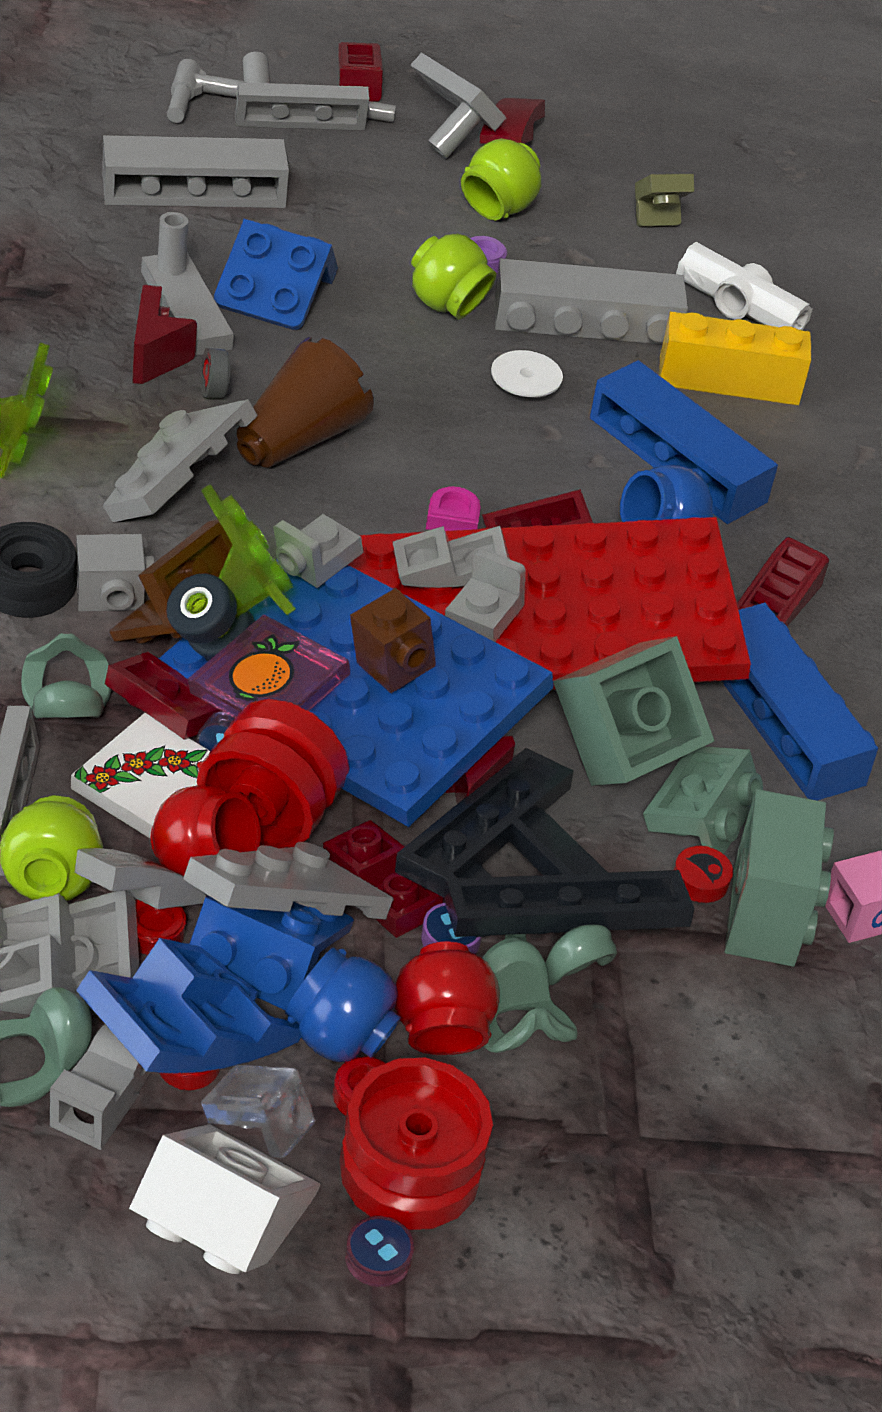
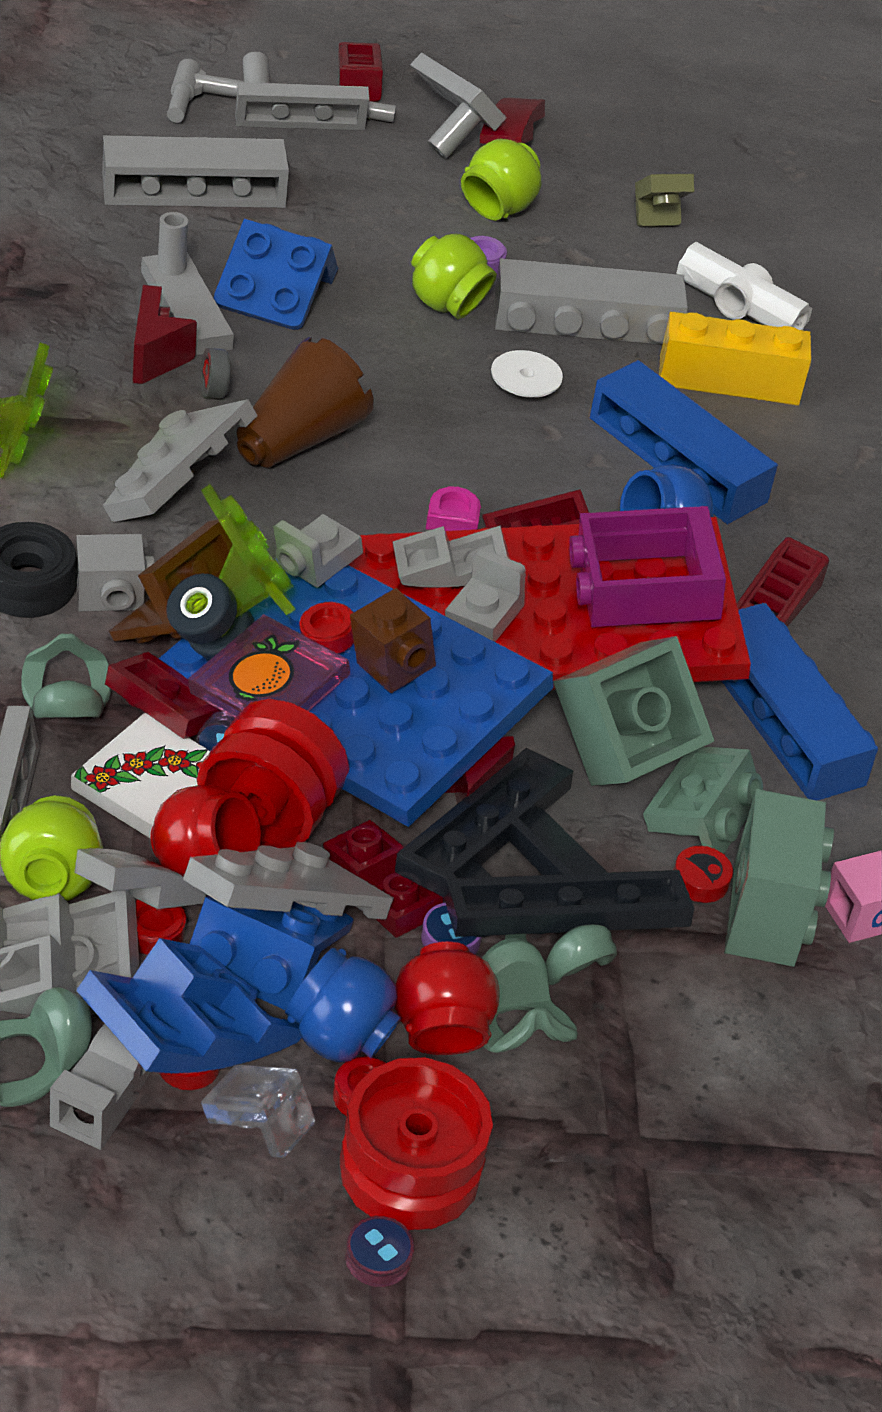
(221, 1197): white slope -> none
(328, 625): none -> red tile
(649, 535): none -> magenta window

